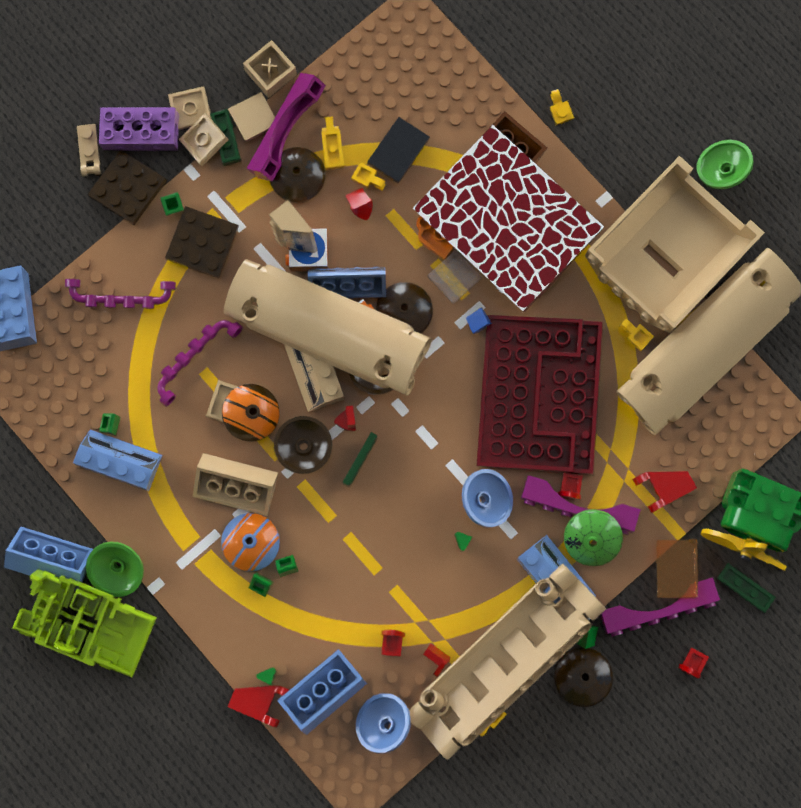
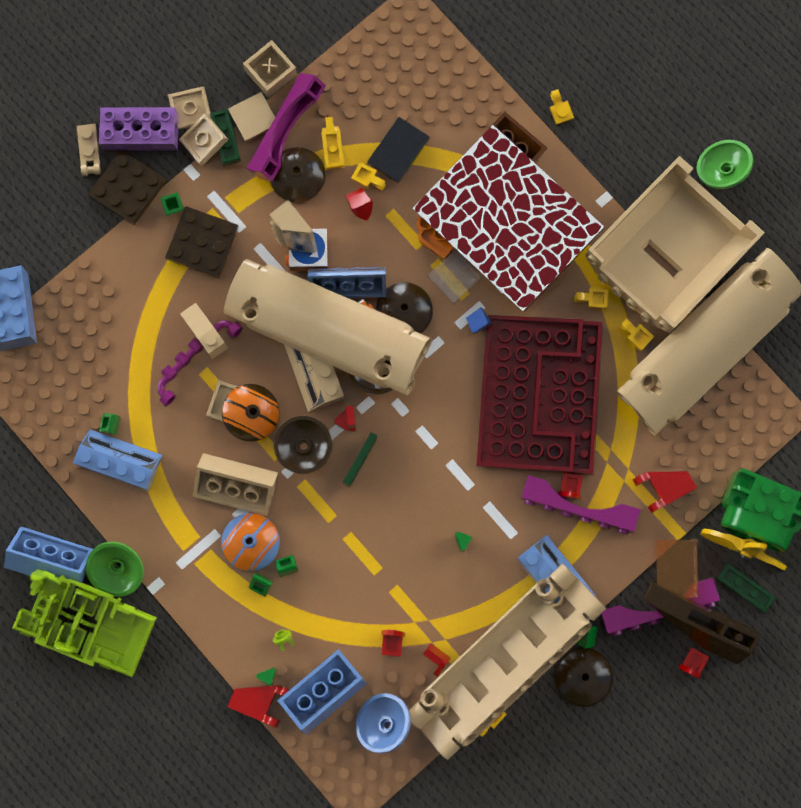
(128, 301): magenta bar -> none
(204, 331): none -> tan slope
(281, 637): none -> lime plate
(494, 494): medium blue dish -> none
(593, 526): bright green dish -> none
(595, 297): none -> yellow plate
(703, 625): none -> dark brown wedge

